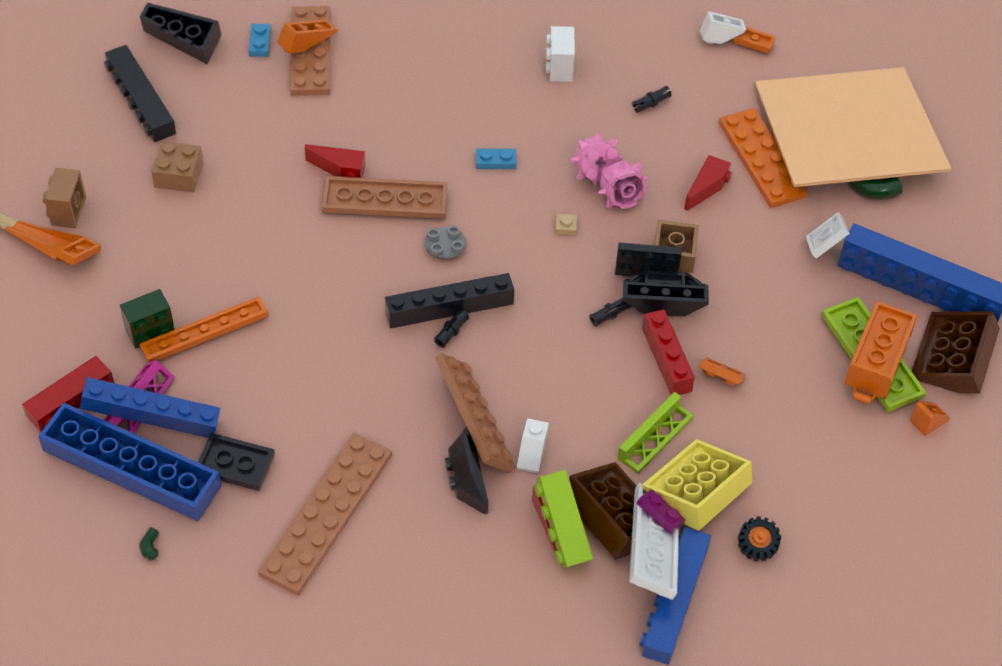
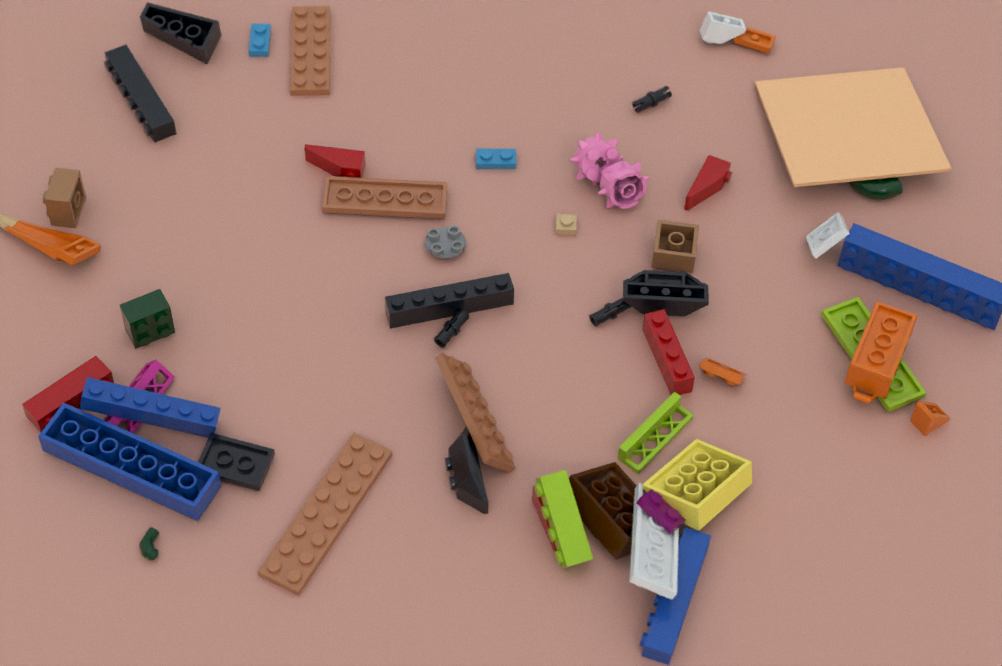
(177, 166): medium nougat brick -> none
(204, 330): orange plate -> none
(303, 35): orange slope -> none
(532, 446): white slope -> none
(560, 54): white brick -> none
(639, 257): black plate -> none
(759, 539): black wheel -> none
(761, 157): orange plate -> none
(957, 350): reddish brown slope -> none

